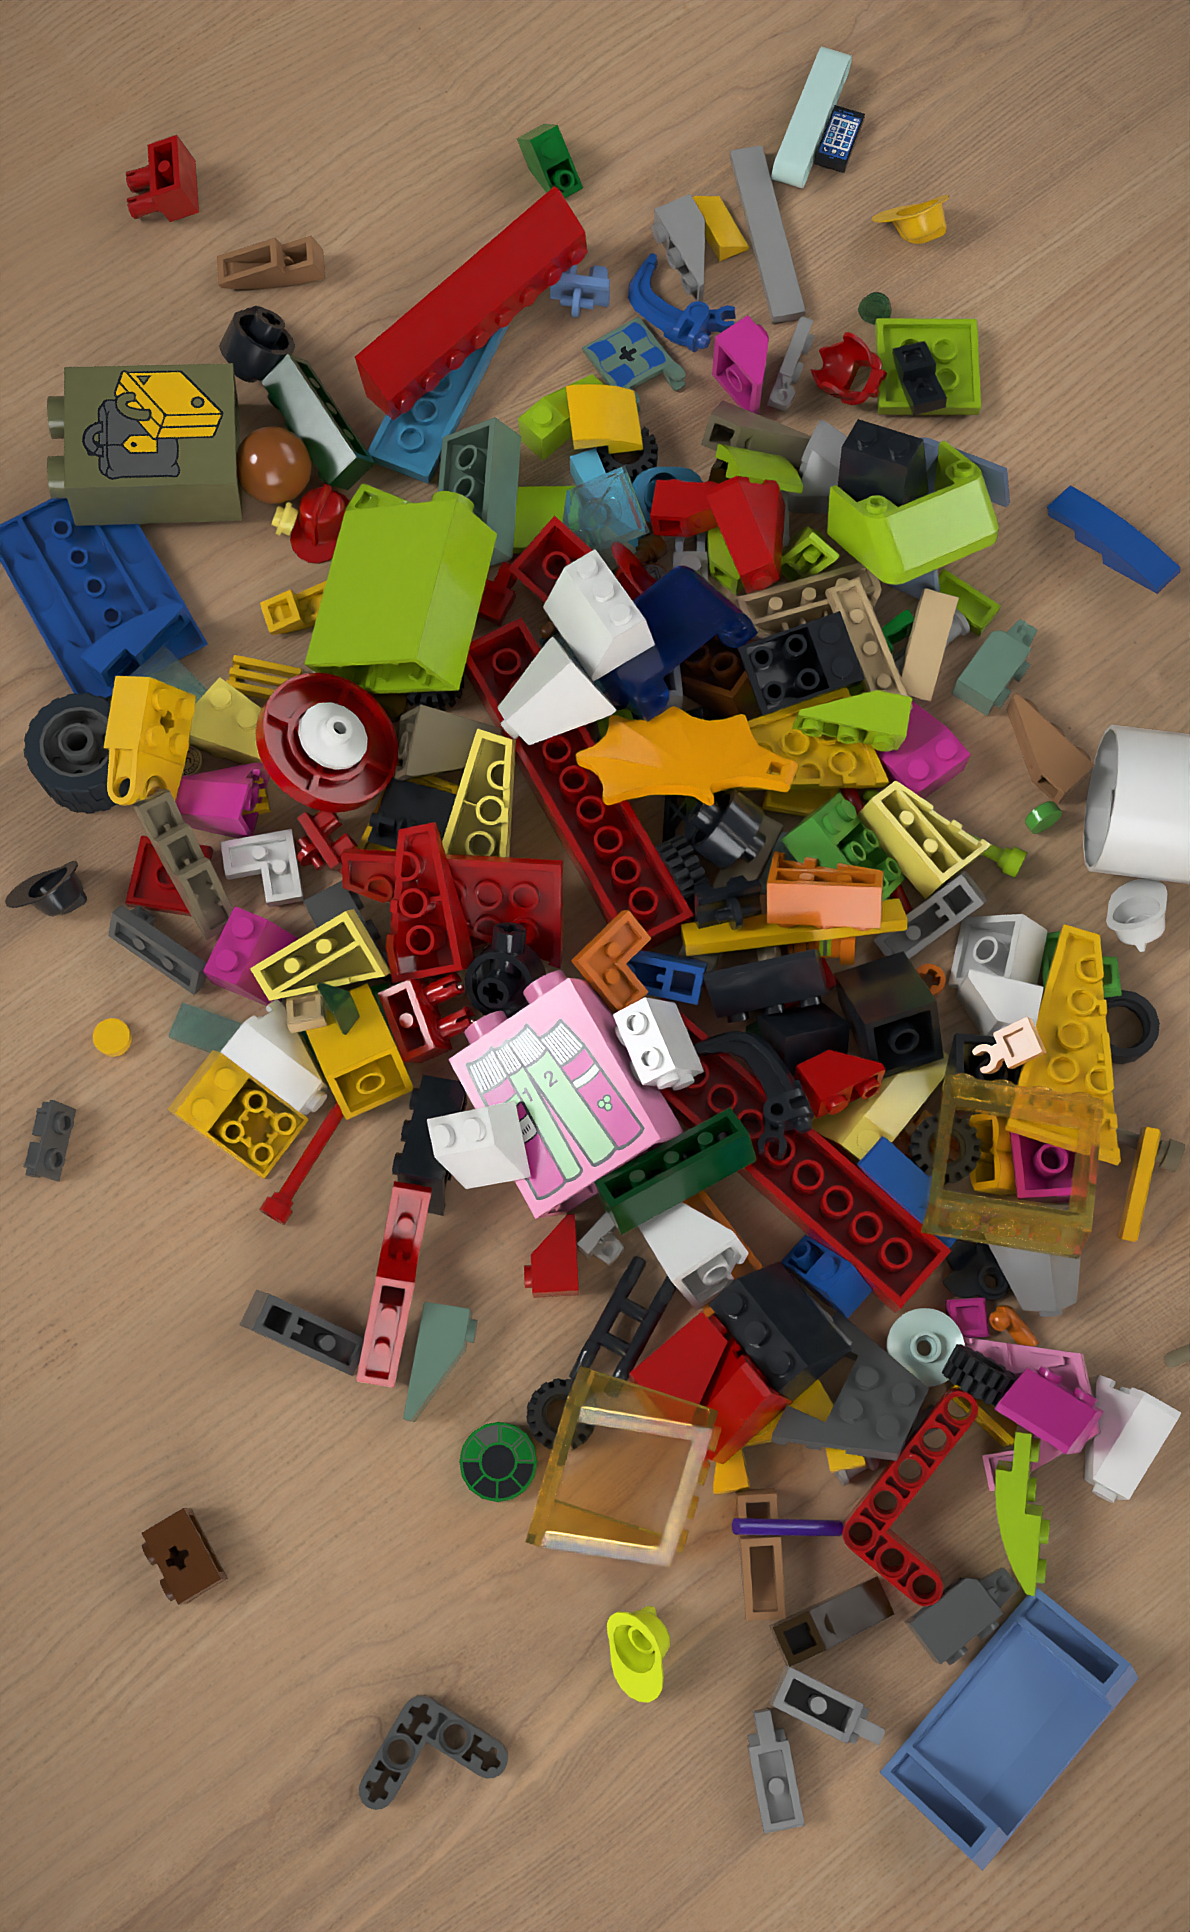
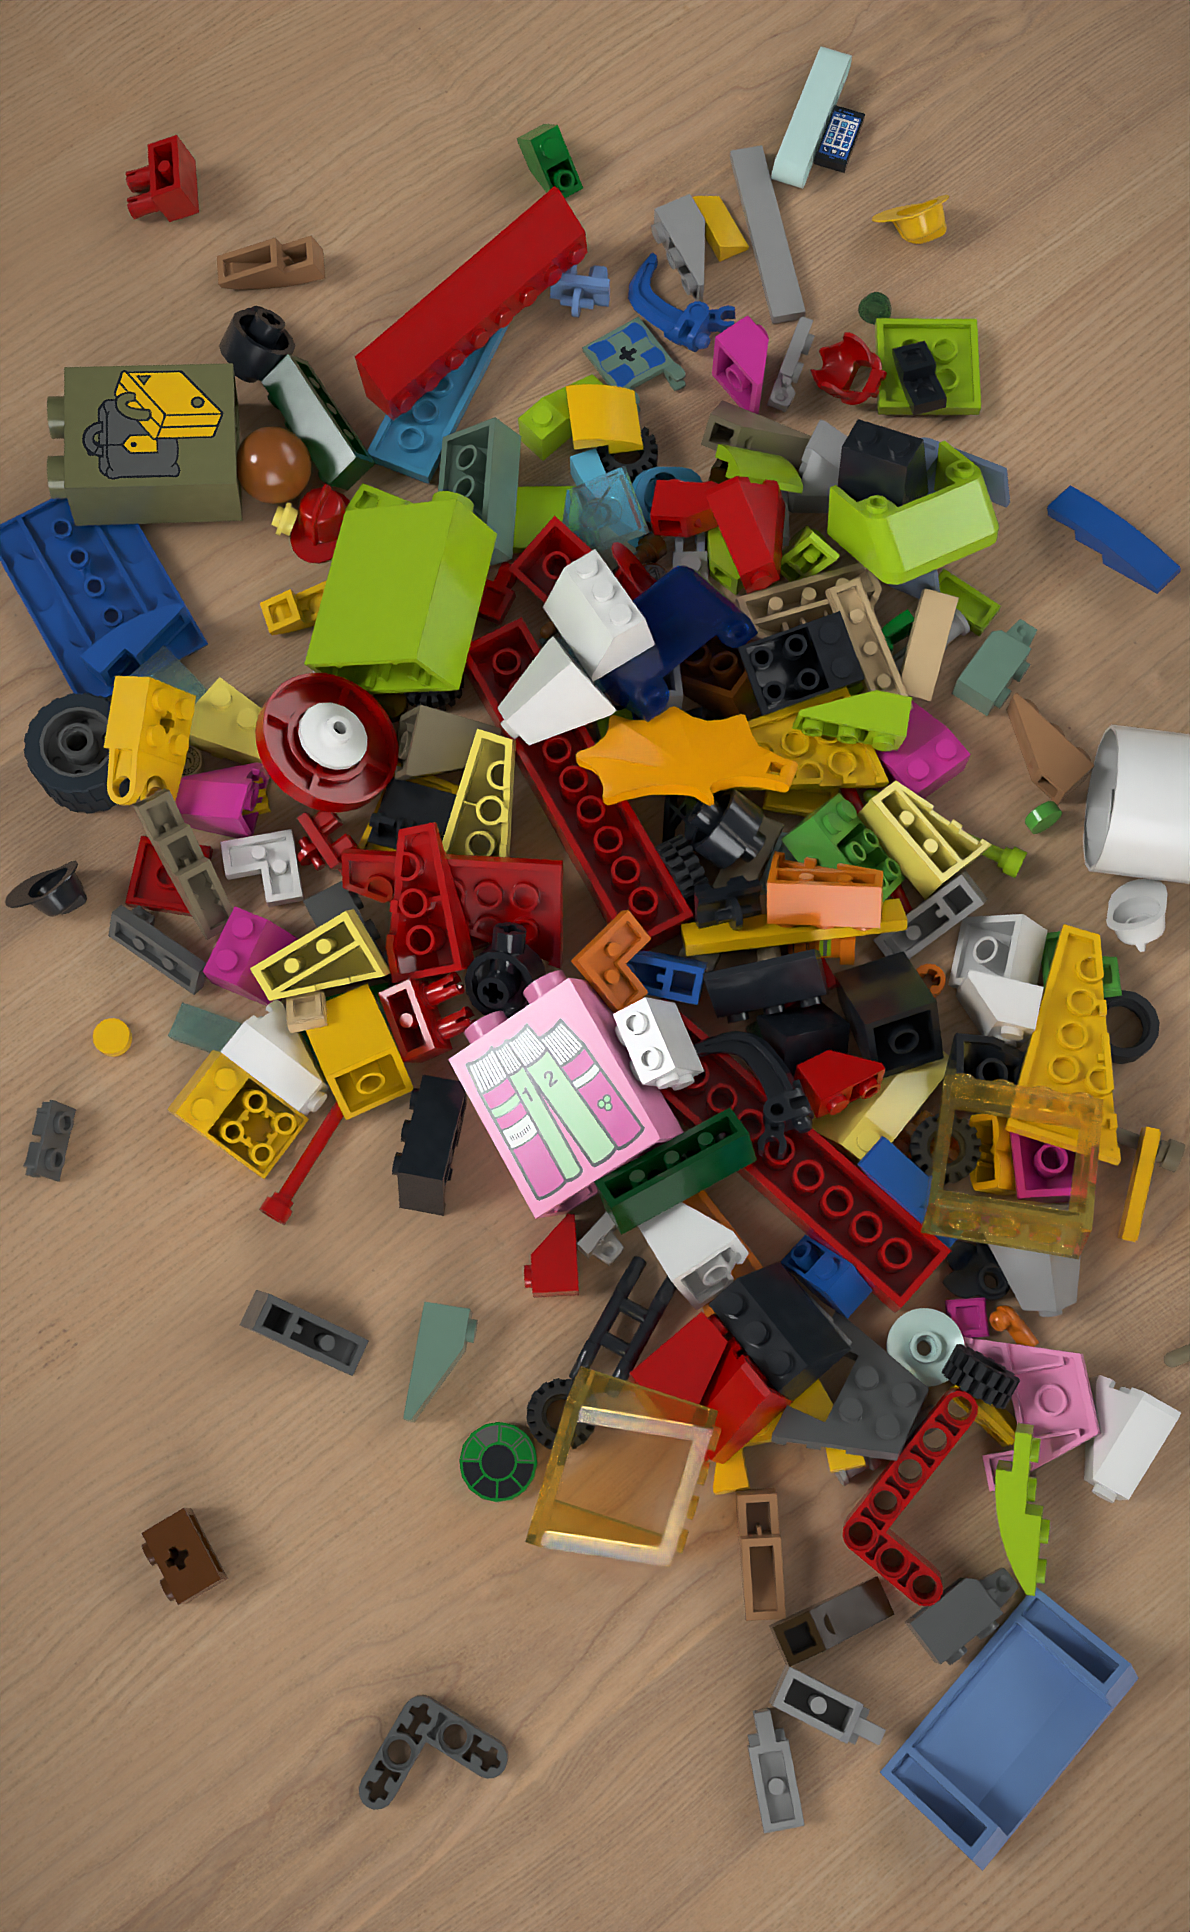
(262, 666): yellow tile -> none
(339, 1005): clear green slope -> none
(394, 1284): bracket -> none
(481, 1145): white slope -> none
(637, 1650): neon yellow piece -> none
(786, 1527): dark purple bar -> none
(1014, 1045): light nougat plate -> none
(1051, 1410): dark pink slope -> none

